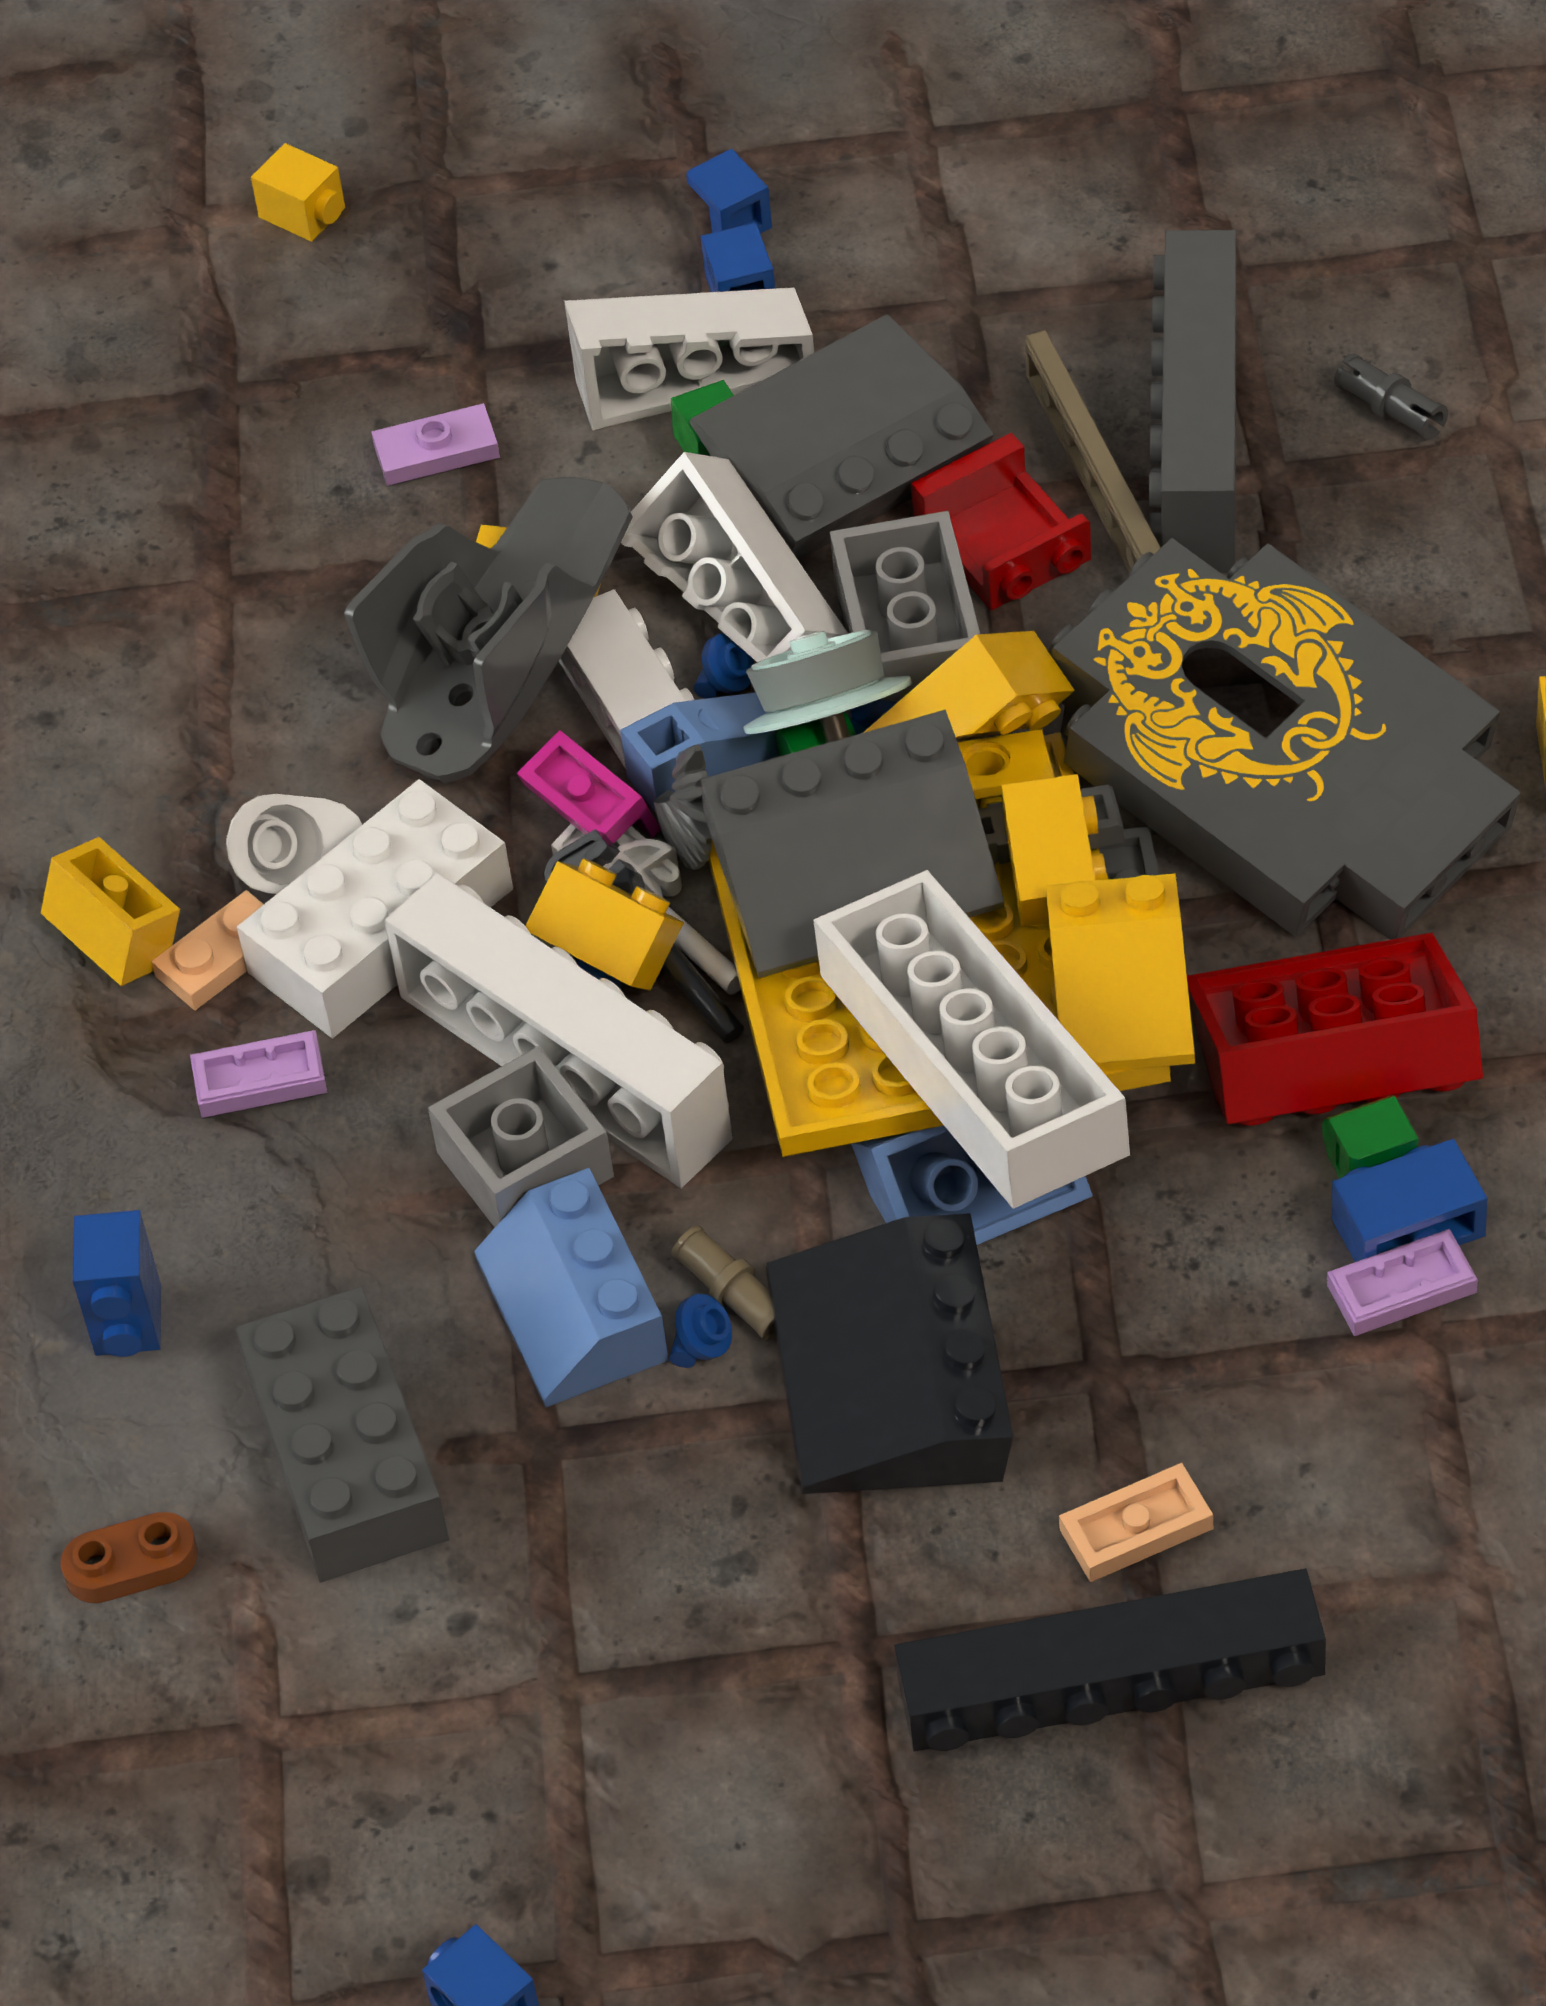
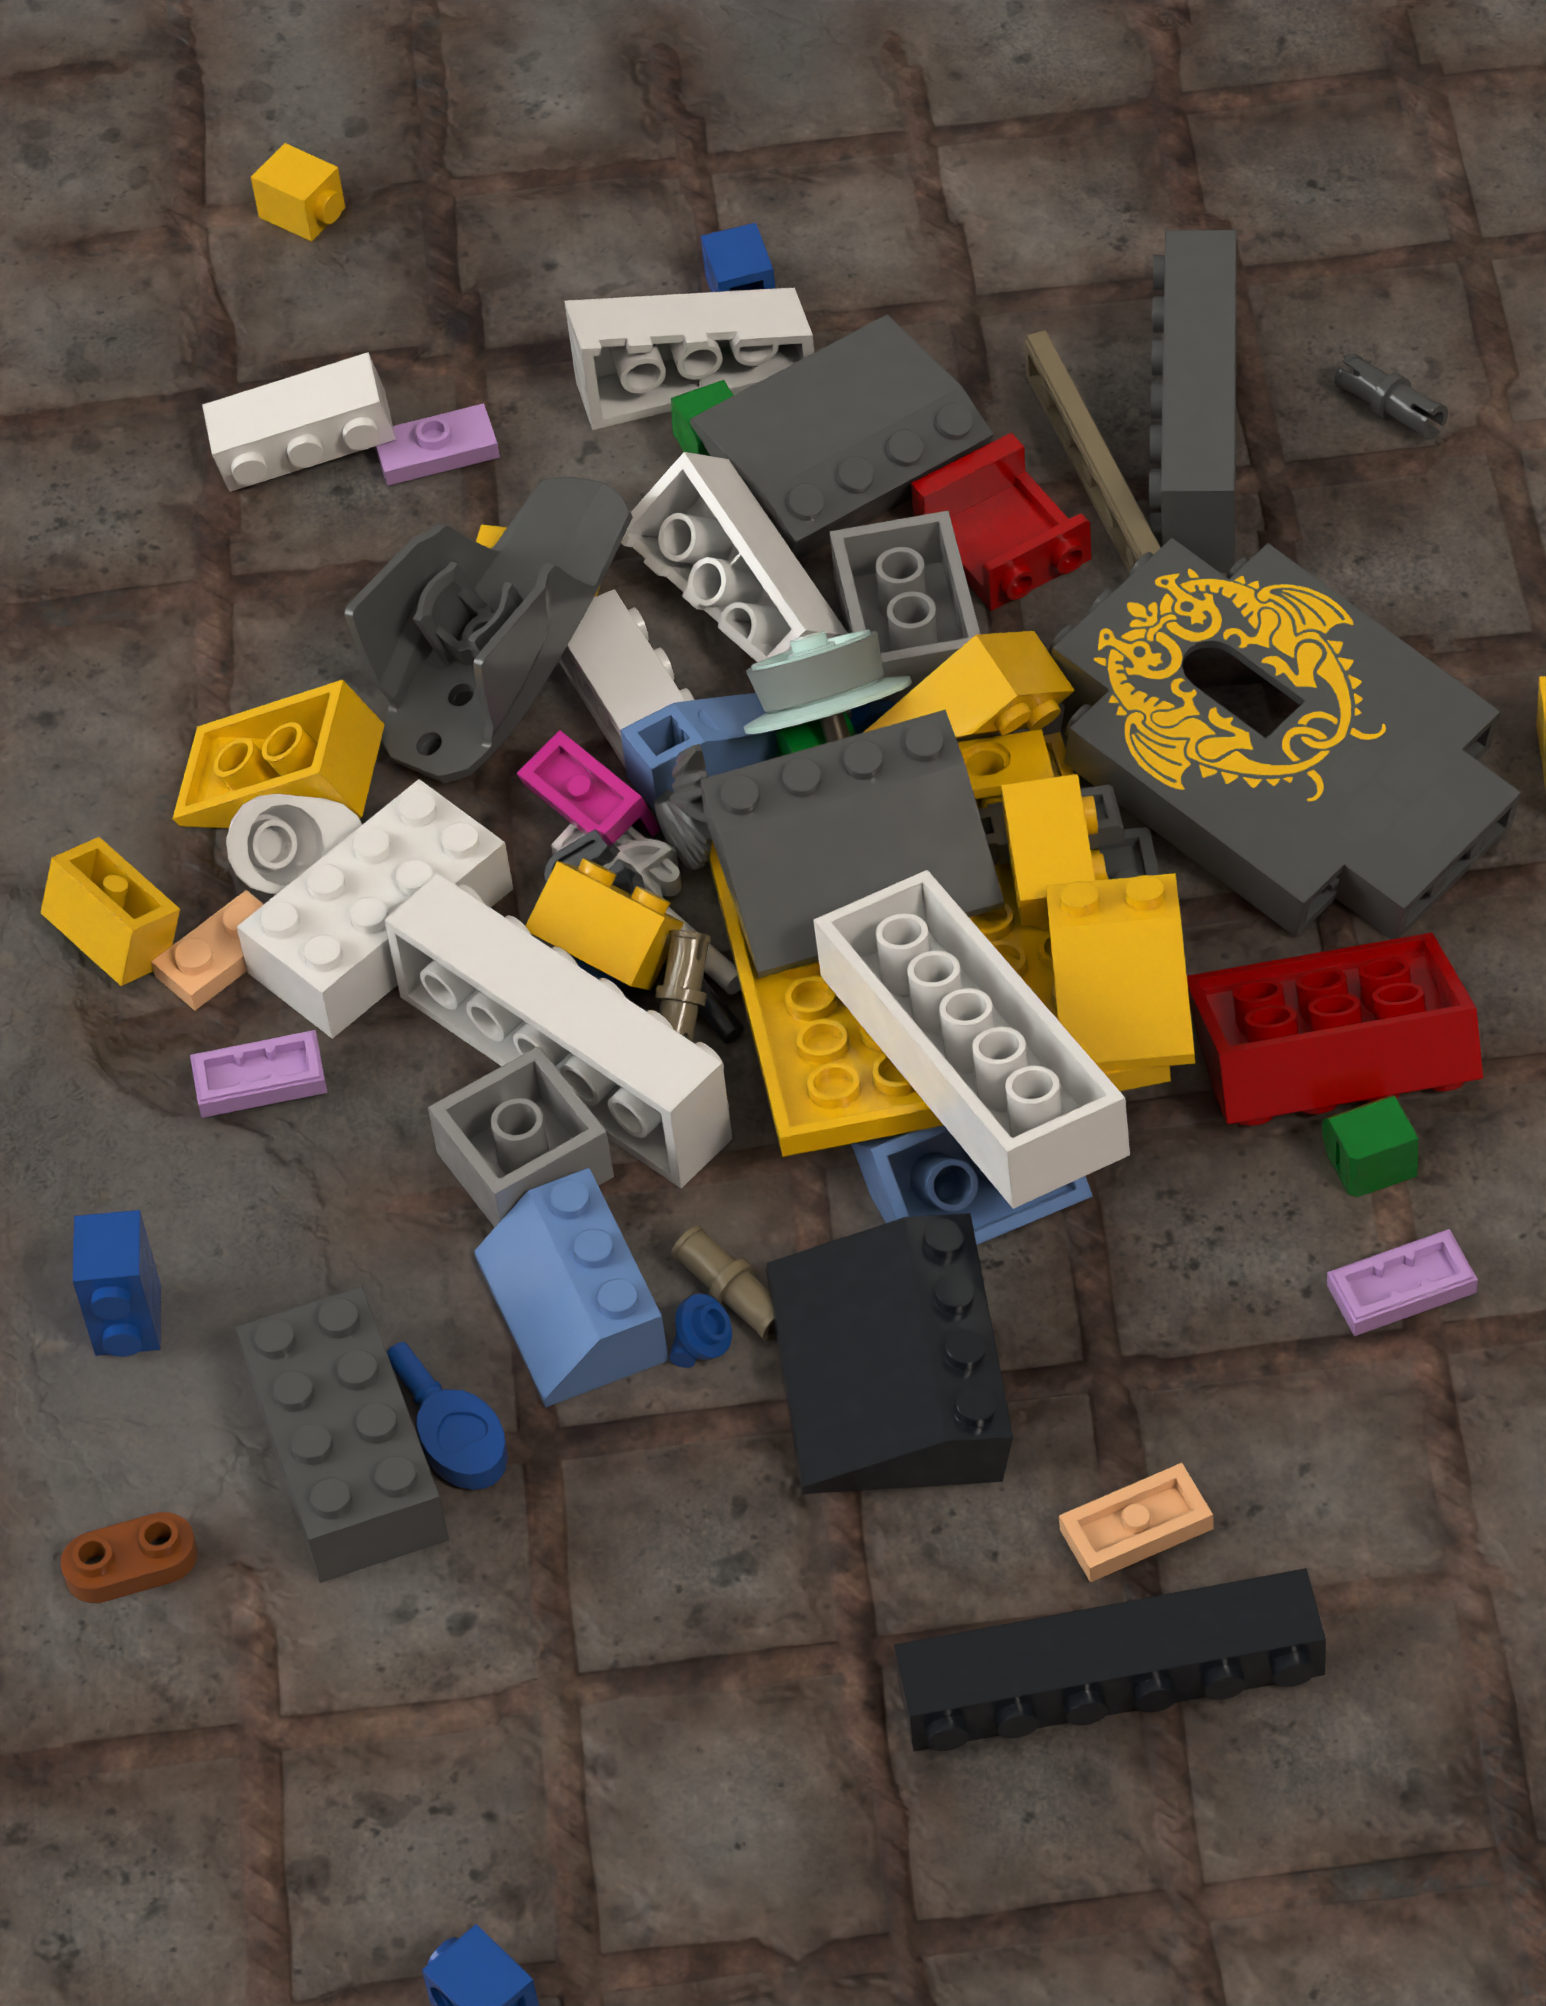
(297, 746): none -> yellow slope
(298, 422): none -> white brick
(454, 1427): none -> blue piece
(683, 981): none -> dark tan pin
(722, 668): blue plate -> none
(731, 192): blue panel -> none
(1409, 1201): blue brick -> none

